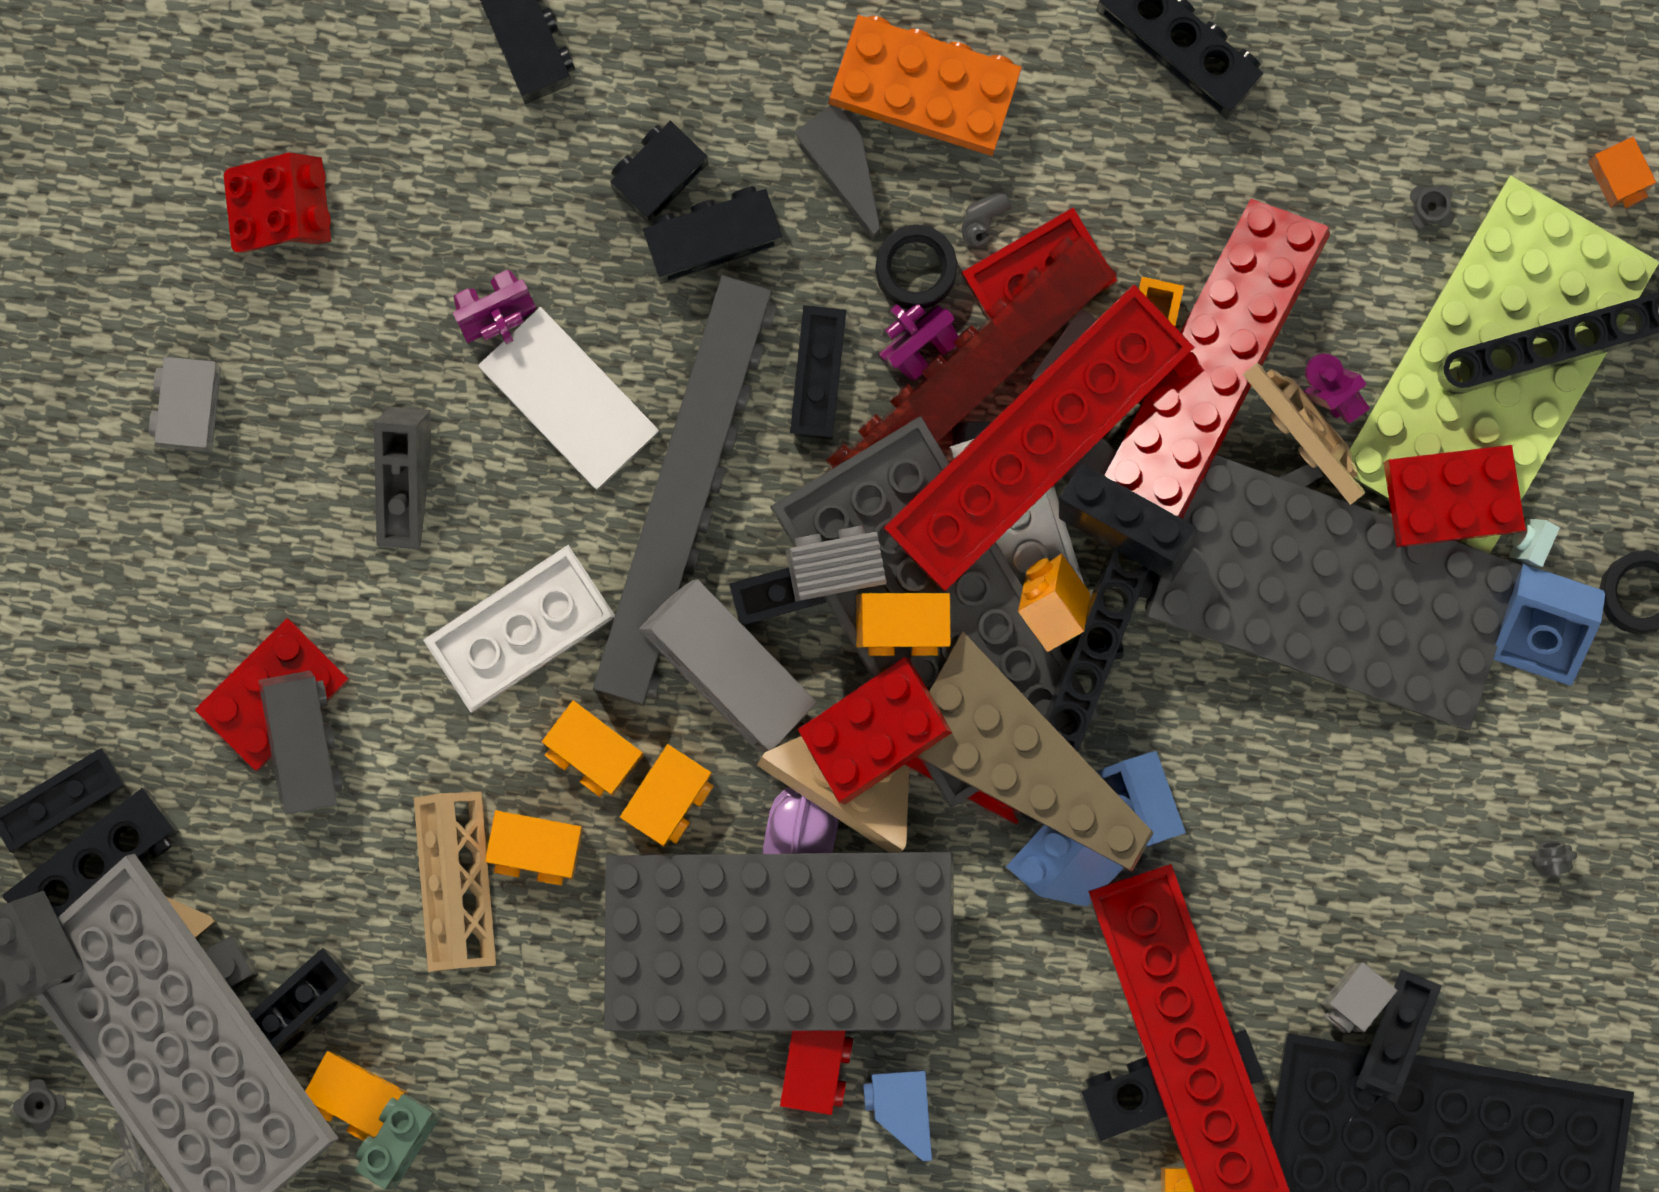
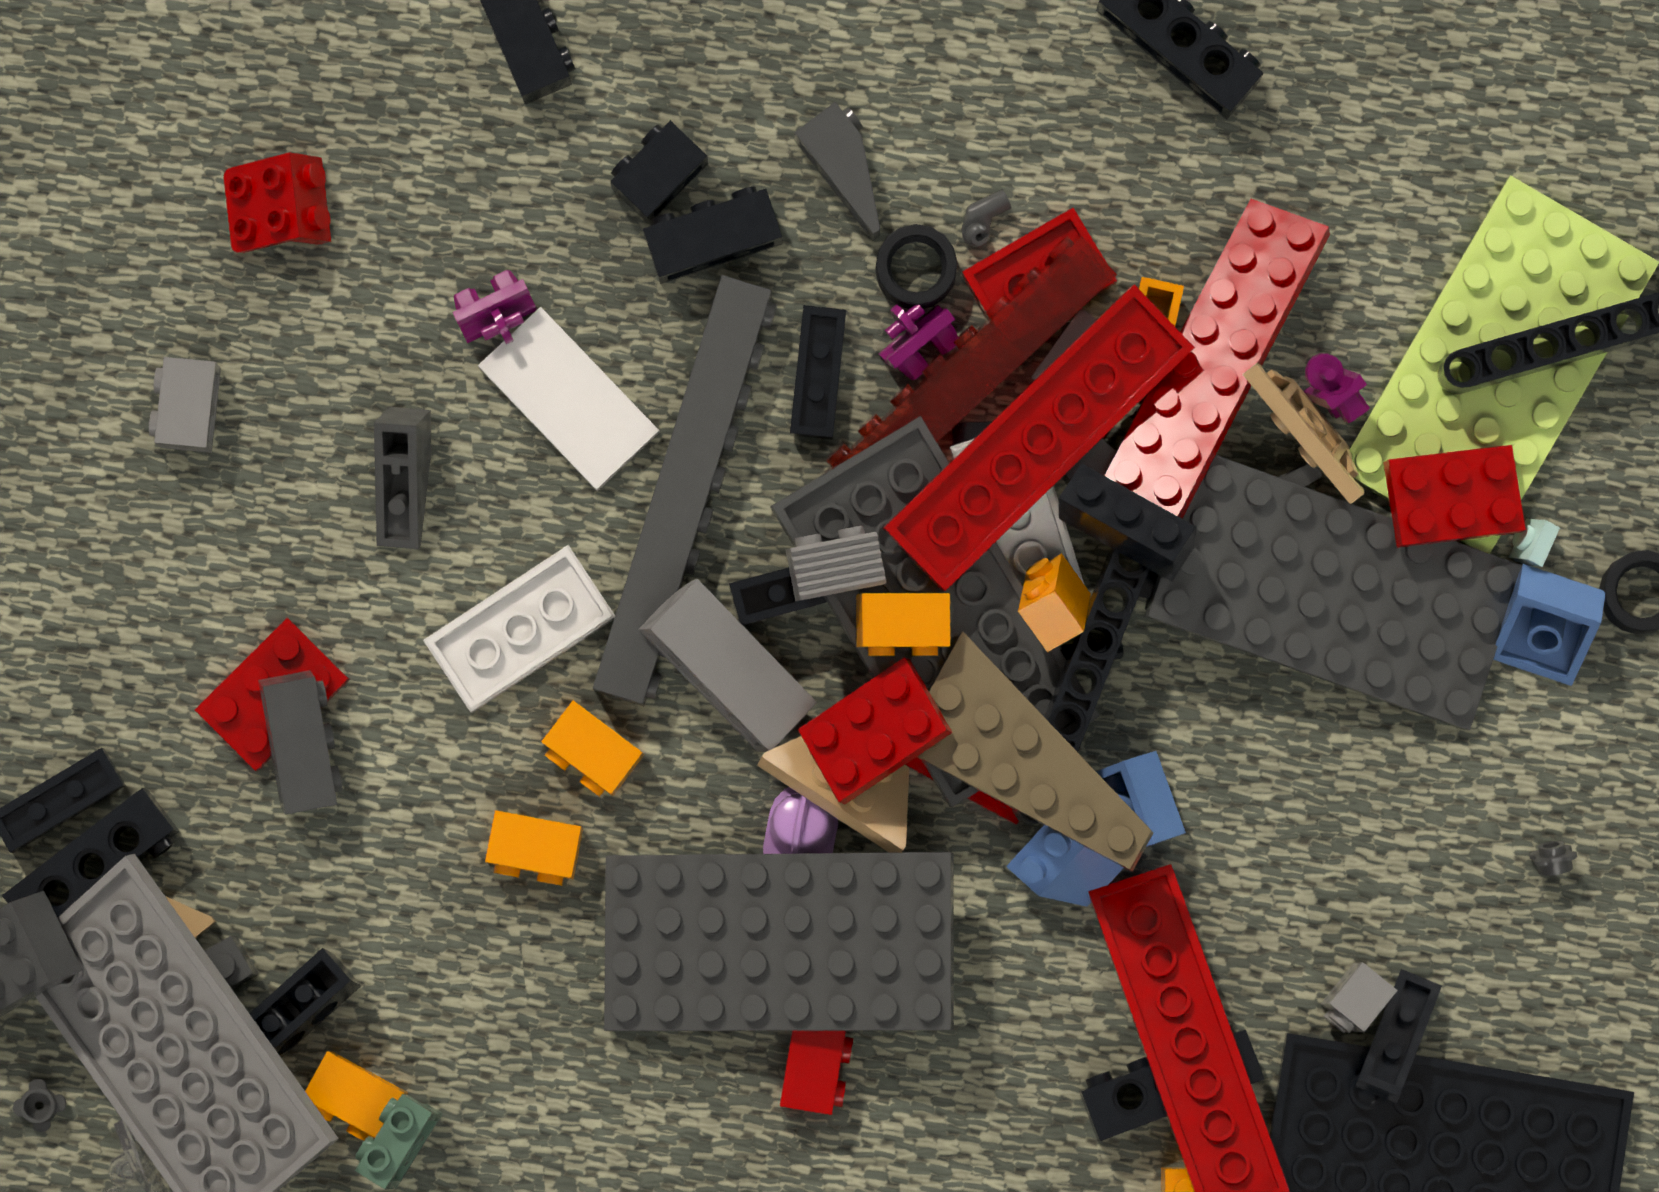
(446, 881): tan fence -> none
(667, 796): light orange brick -> none
(902, 1108): medium blue slope -> none
(925, 84): orange bracket -> none
(1441, 197): dark grey plate -> none
(1622, 173): orange brick -> none

